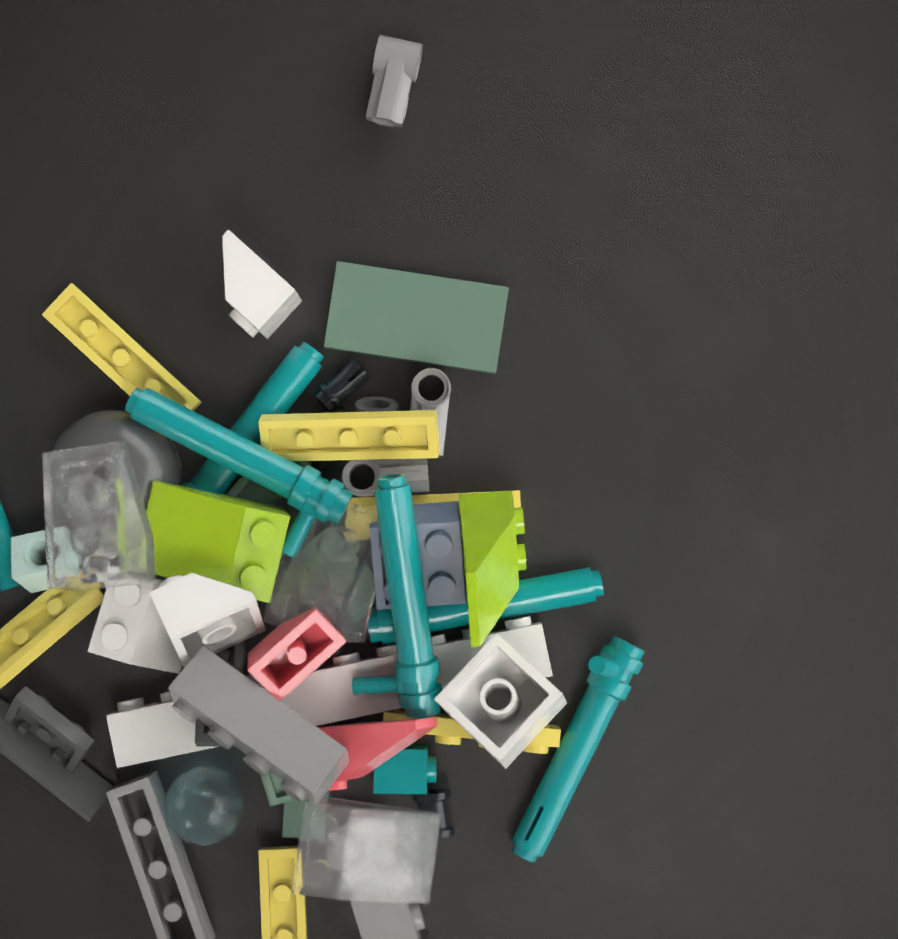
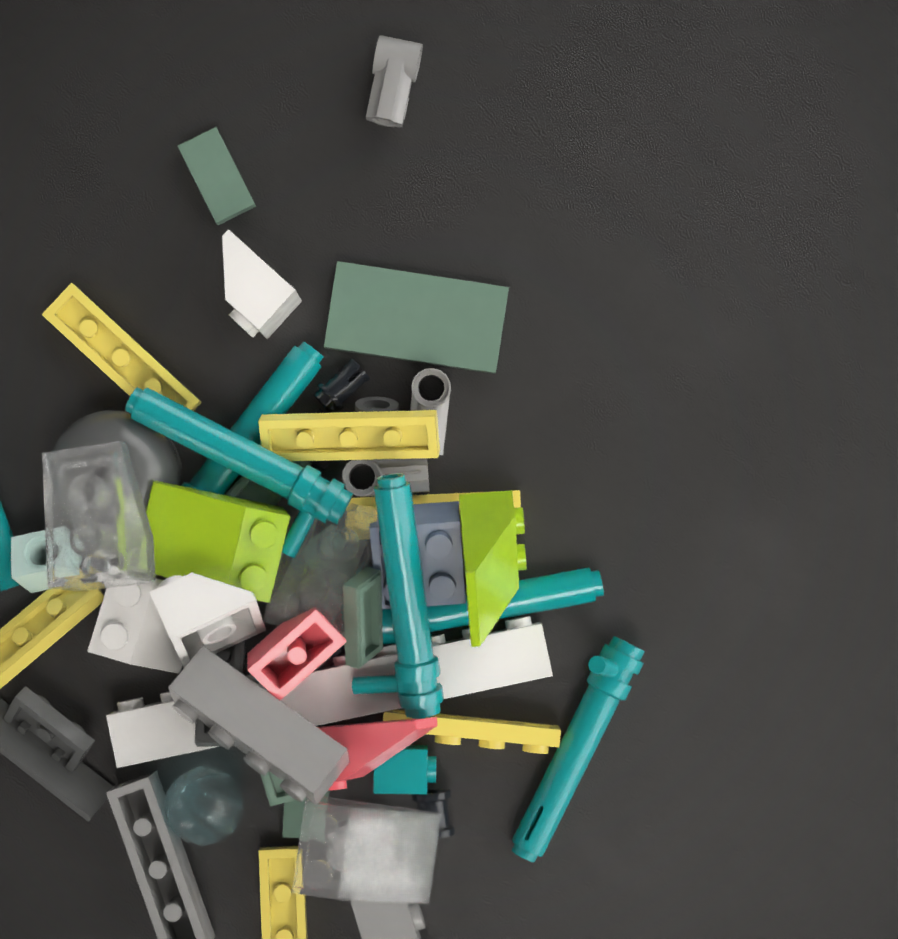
(216, 176): none -> sand green tile
(363, 617): none -> sand green tile
(501, 700): white slope -> none

